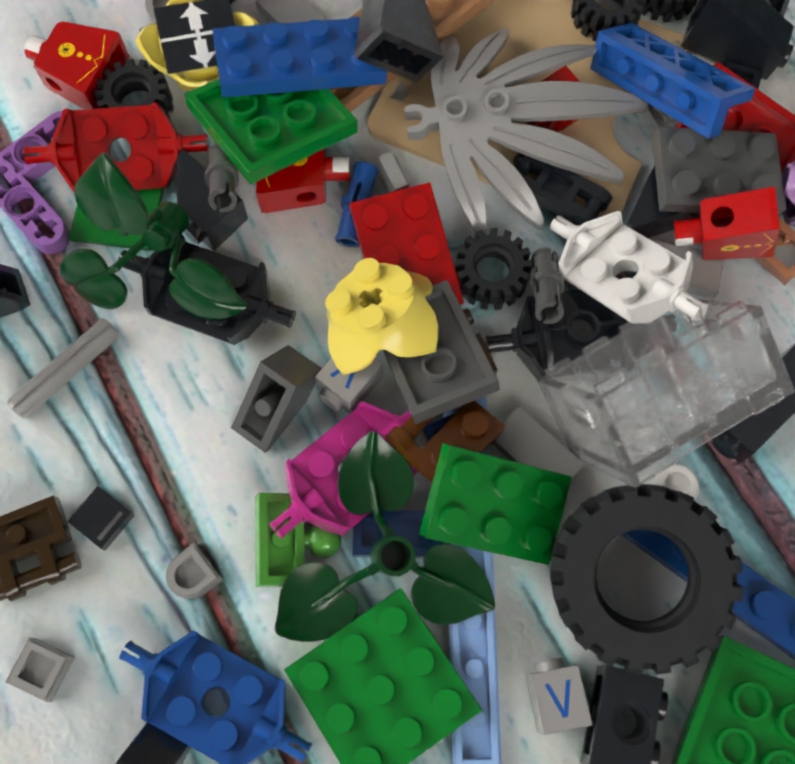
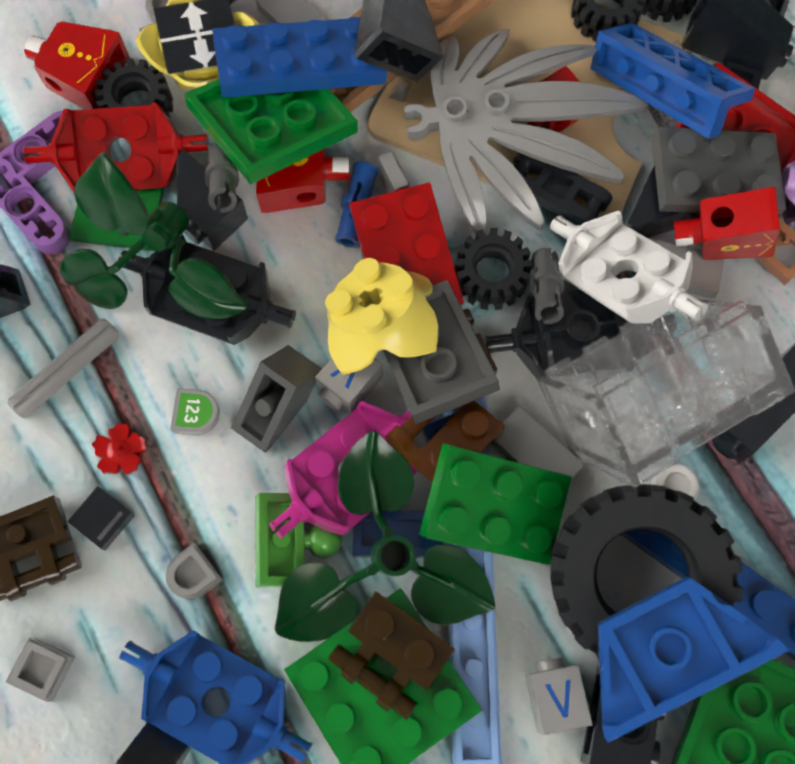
(119, 450): none -> red plant
(194, 412): none -> tile
(401, 642): none -> dark brown plate
(673, 652): none -> blue wing

